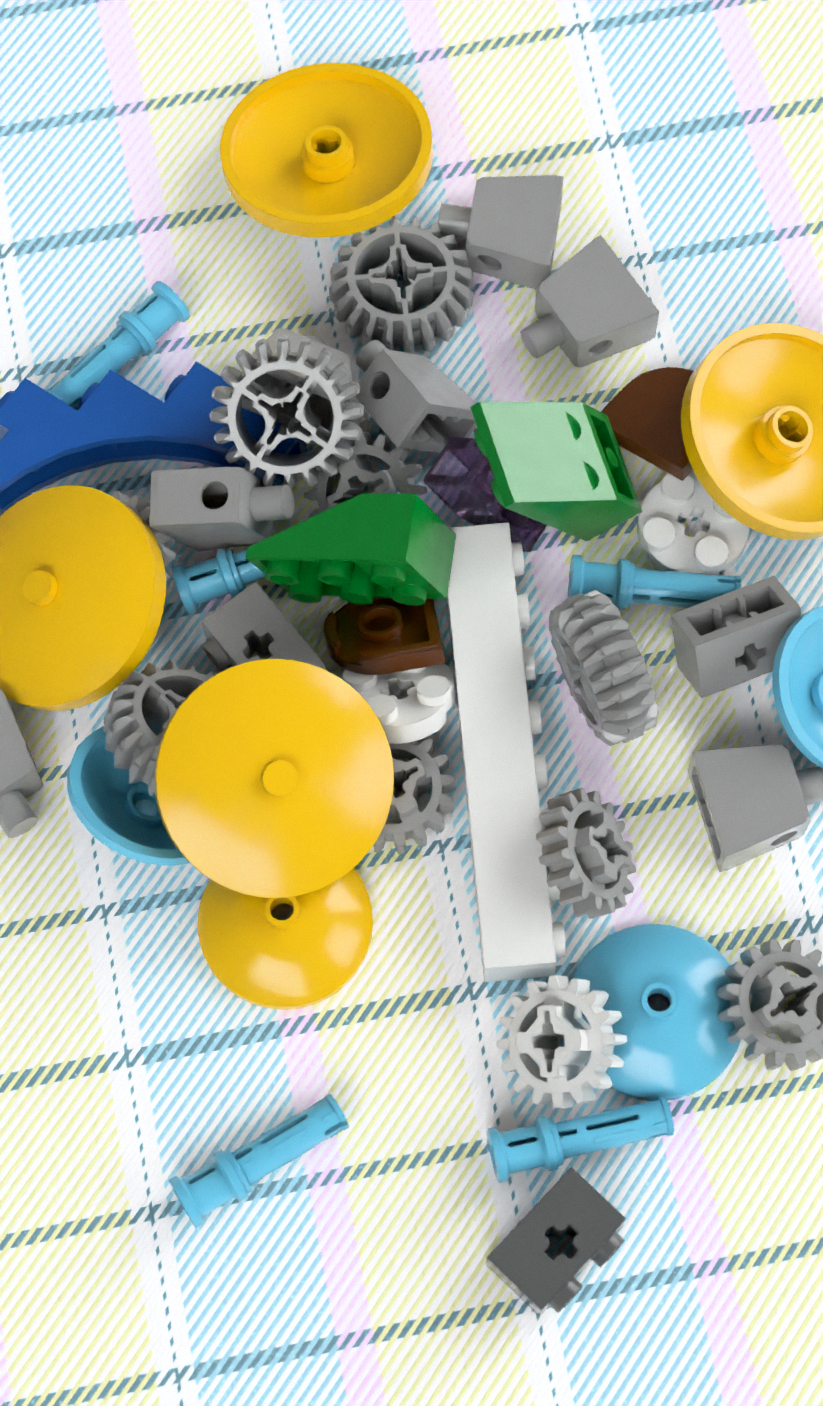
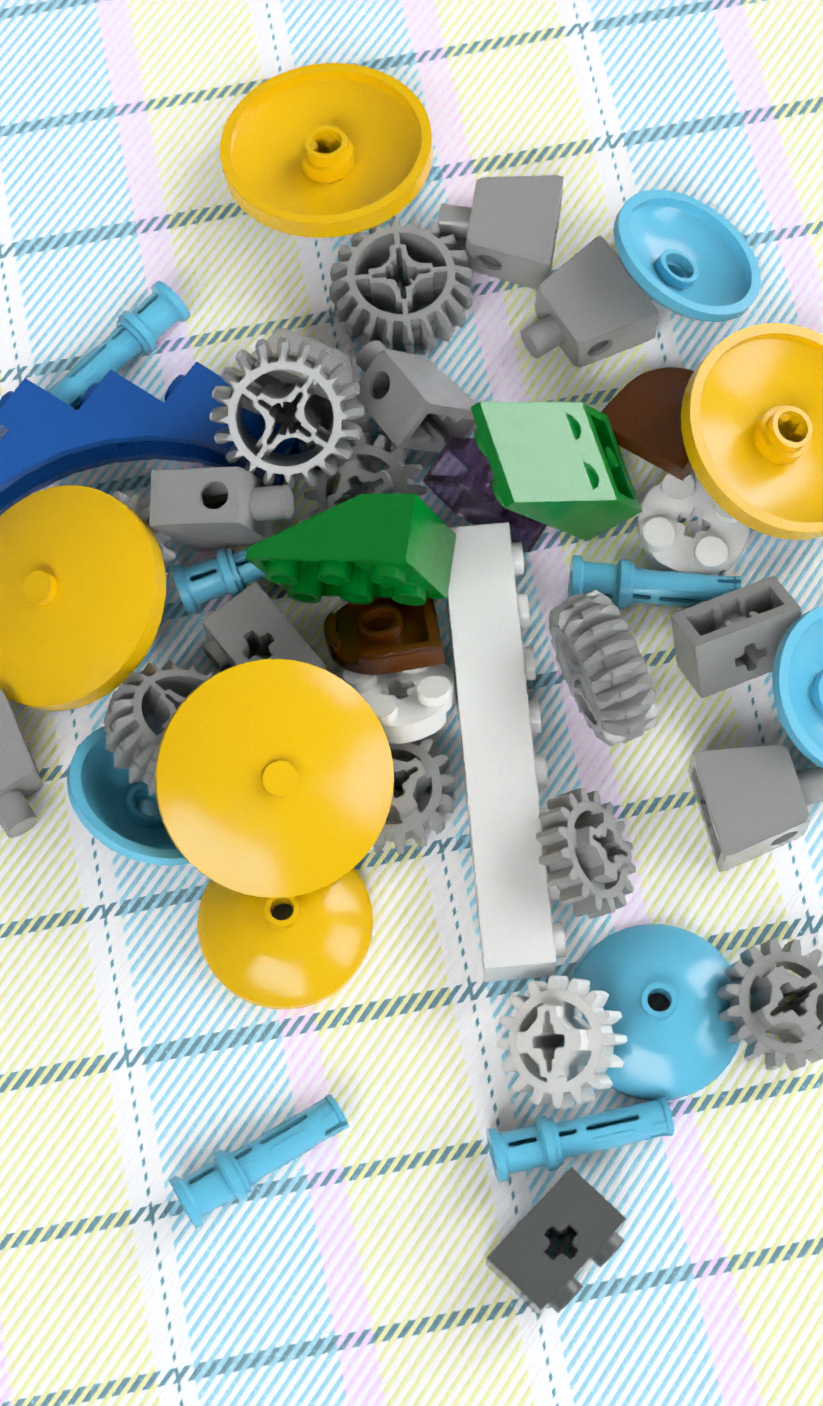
(686, 256): none -> medium azure dish

